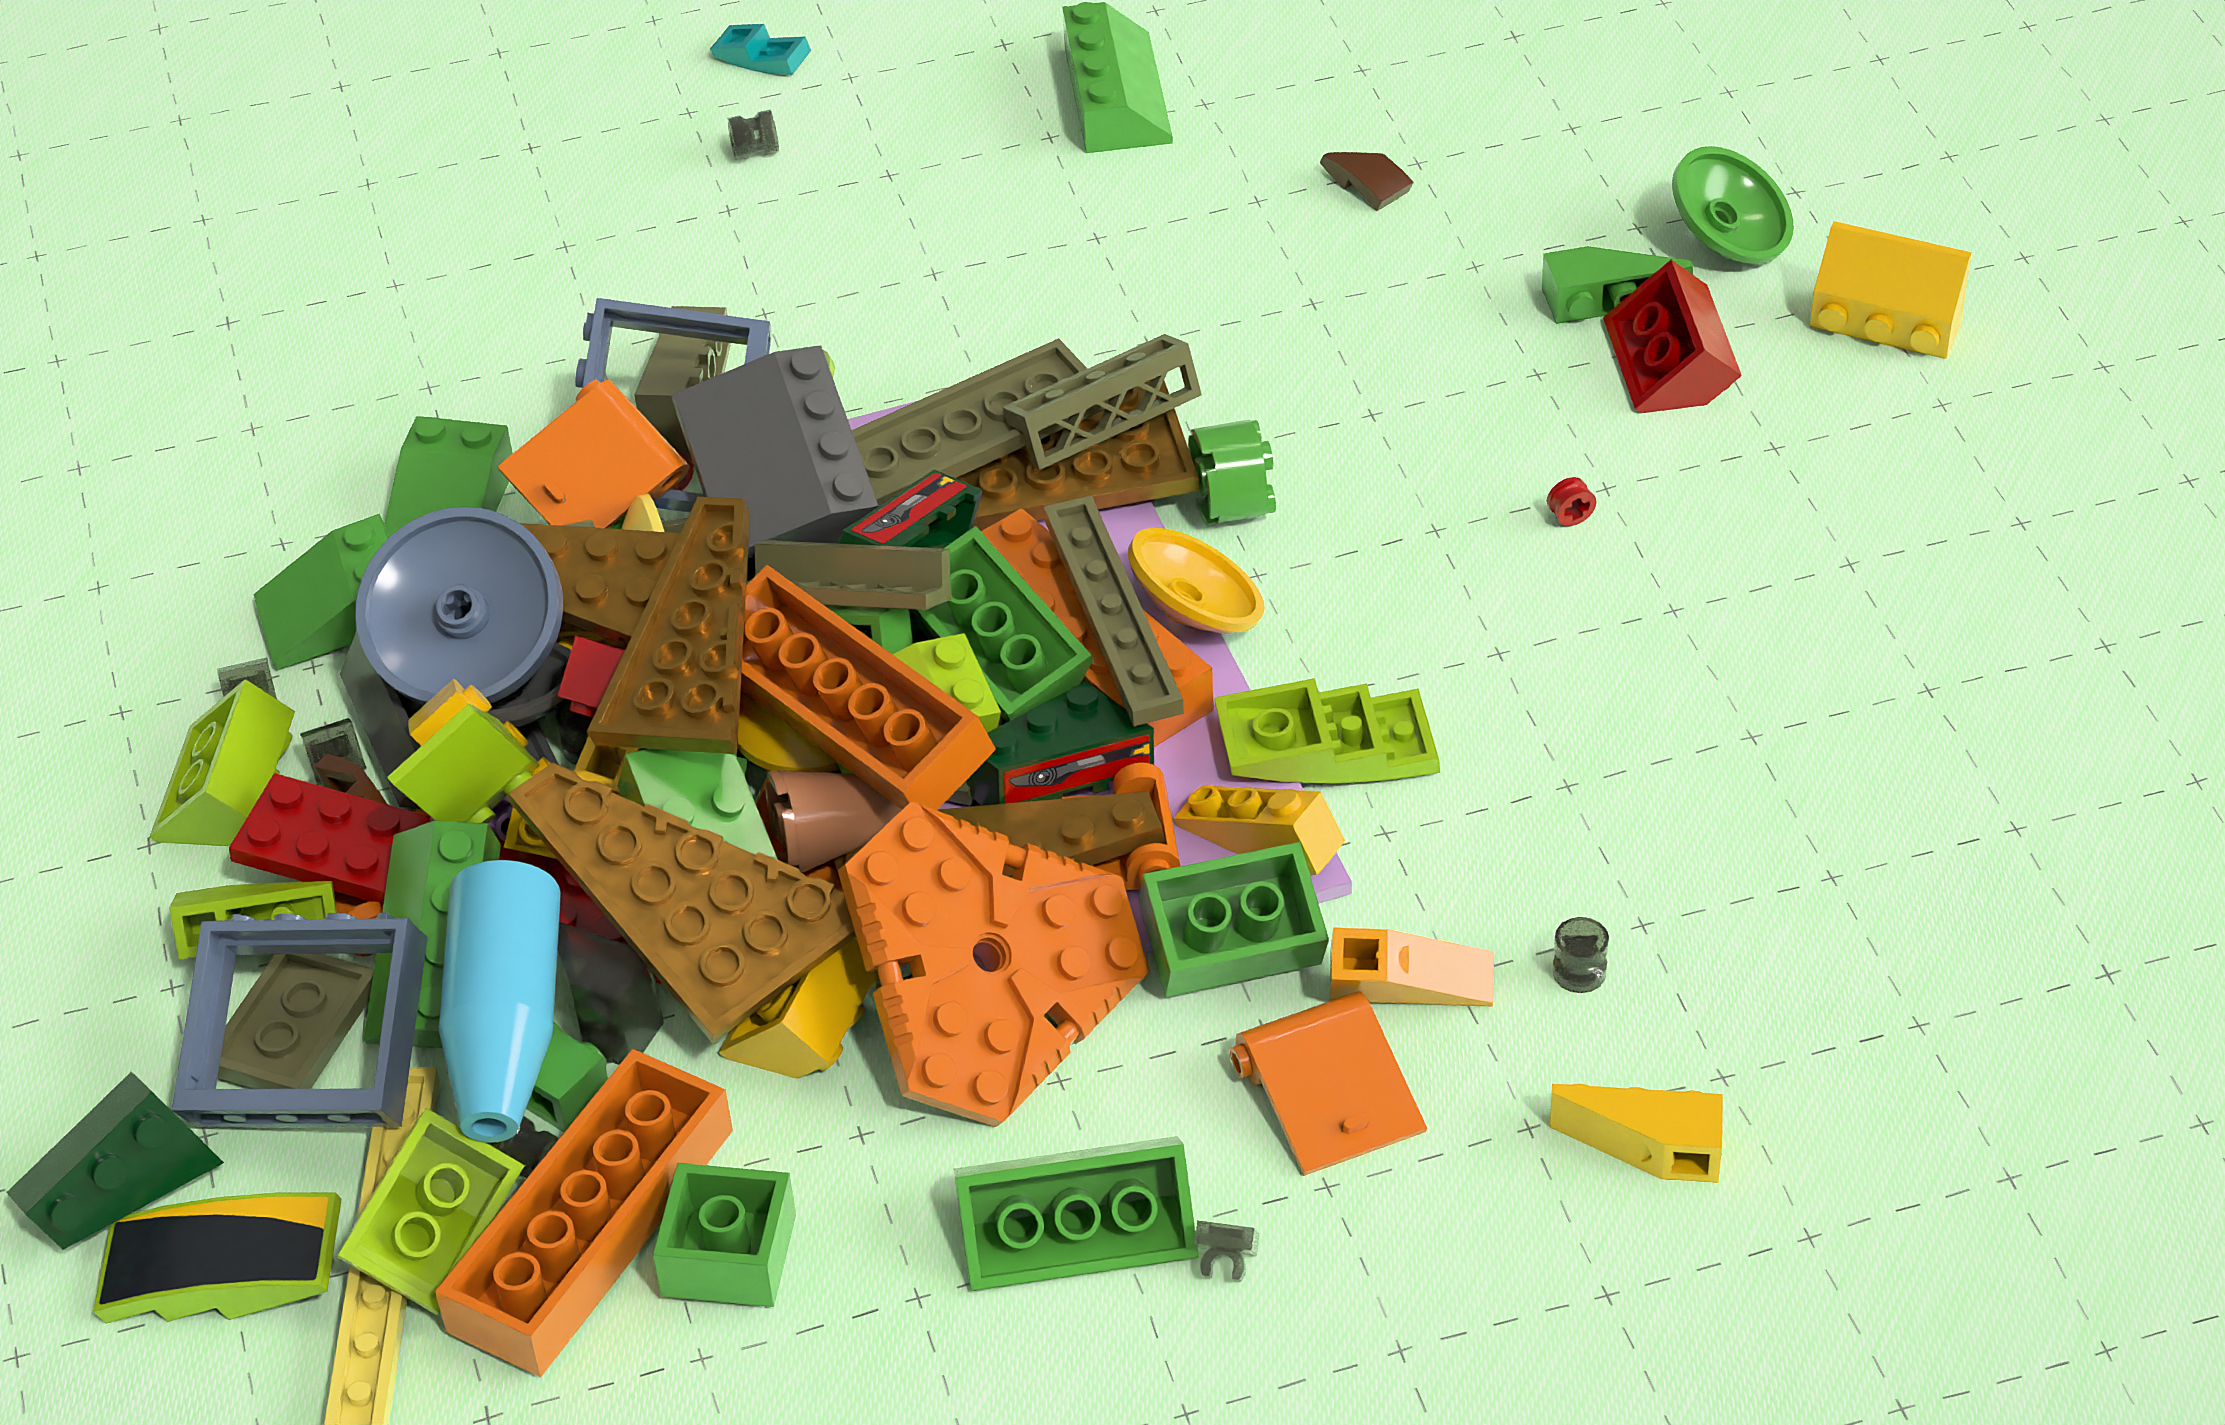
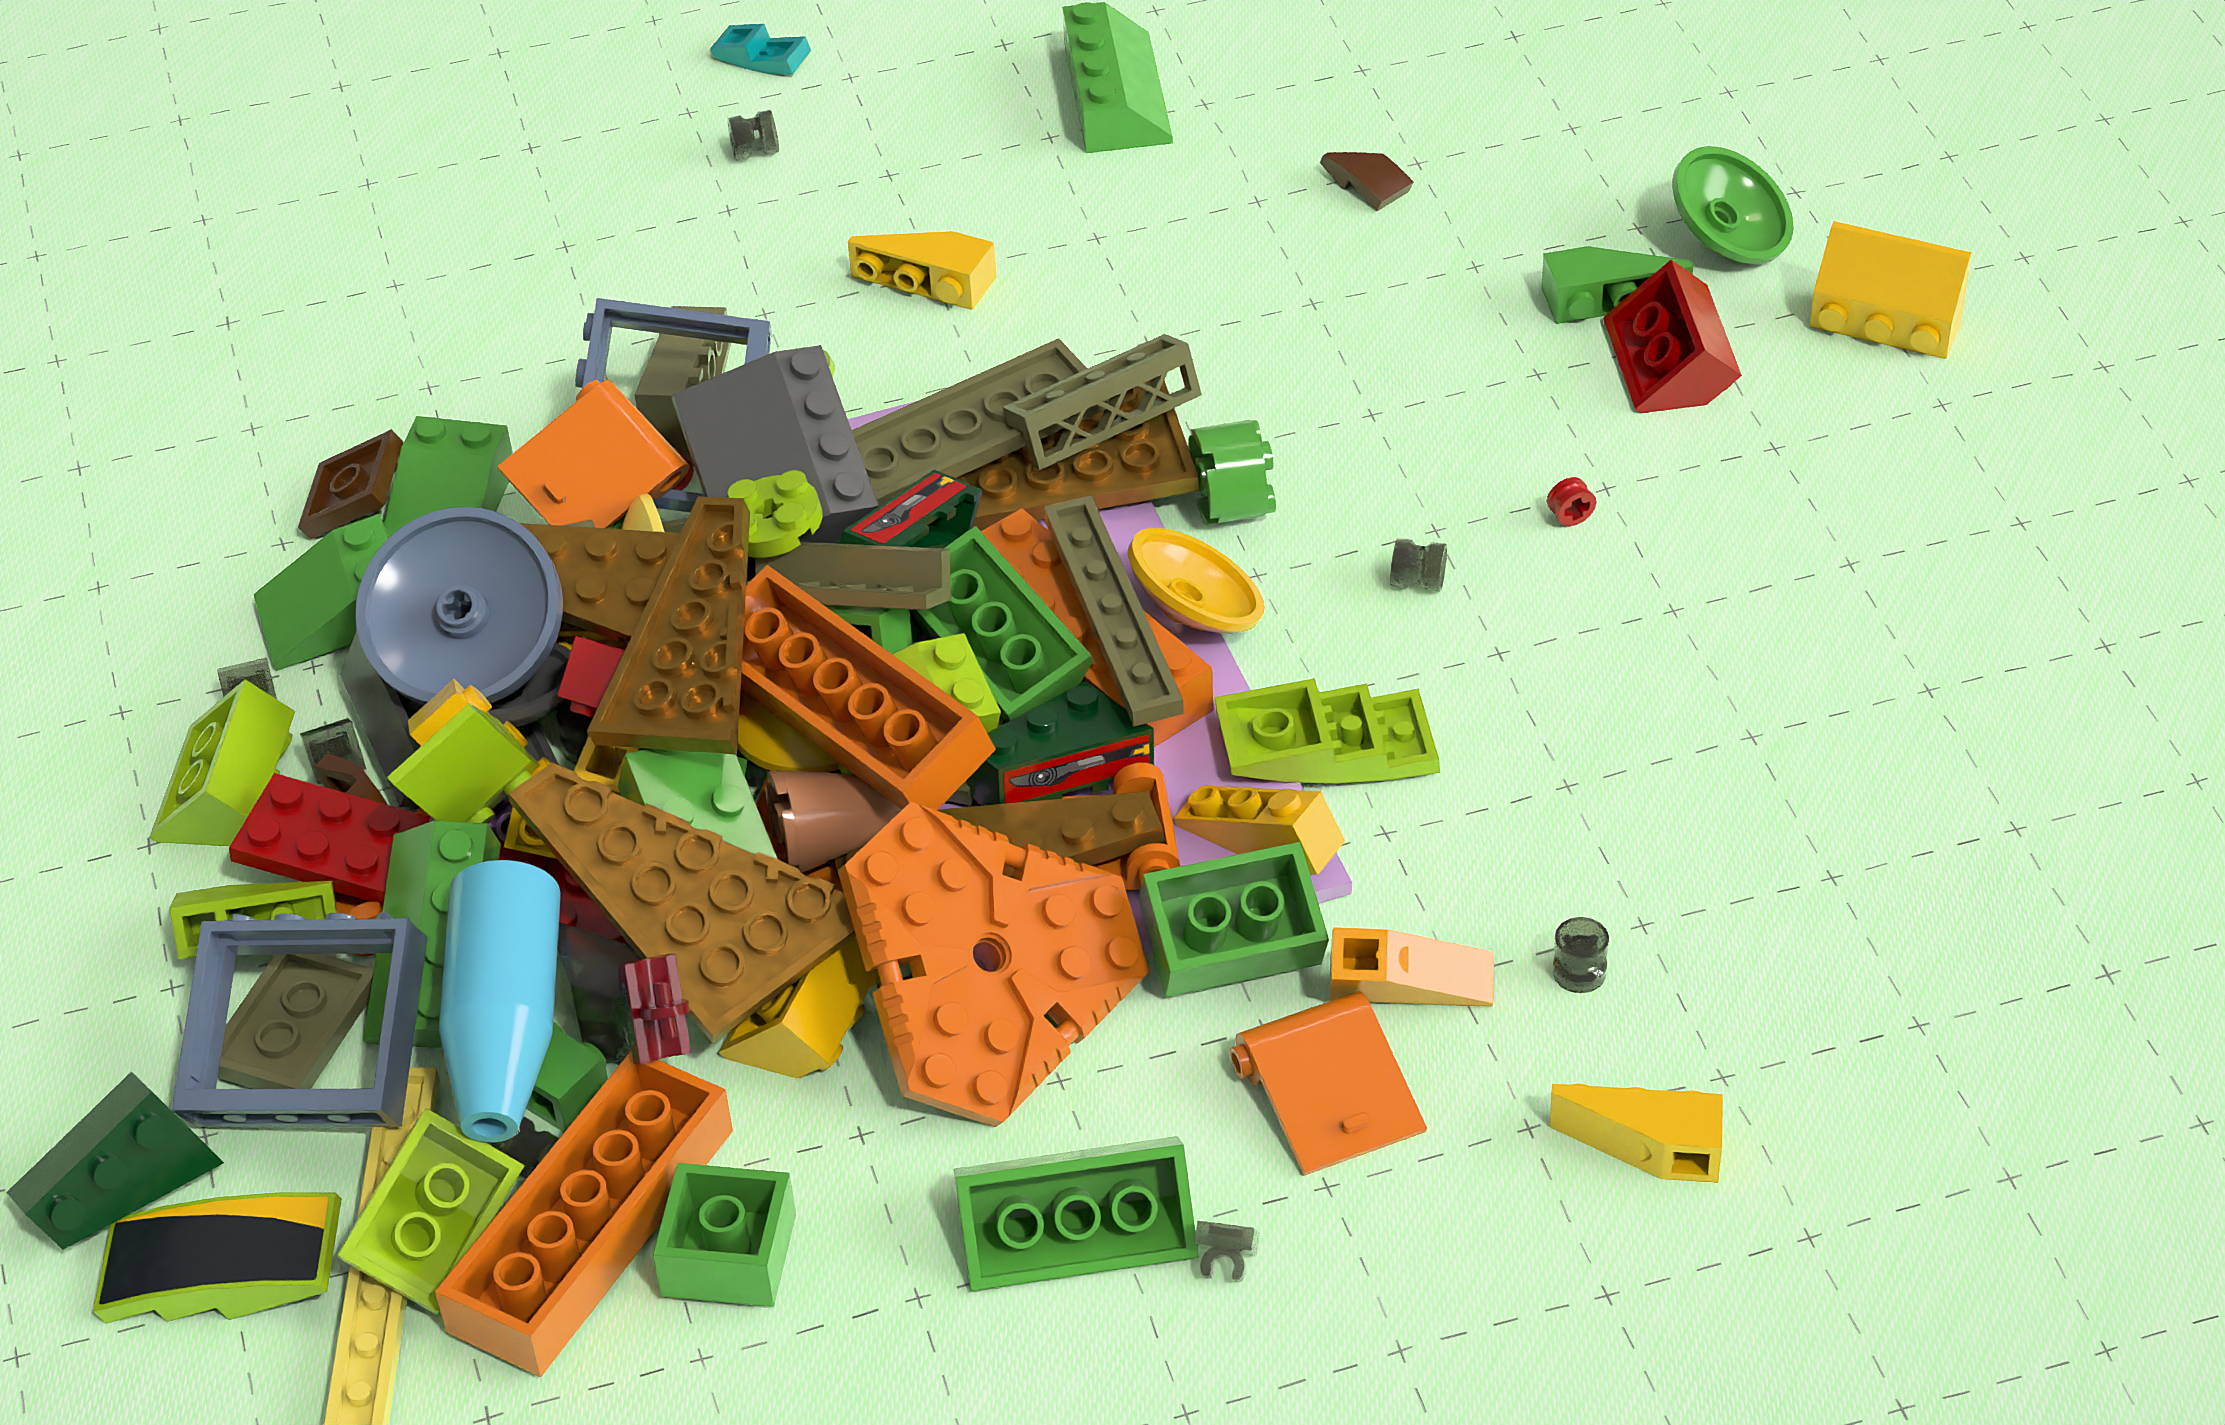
(351, 484): none -> reddish brown plate
(654, 1008): none -> dark red hips
(793, 508): none -> lime plate
(927, 264): none -> yellow slope
(1418, 564): none -> clear smoke wheel

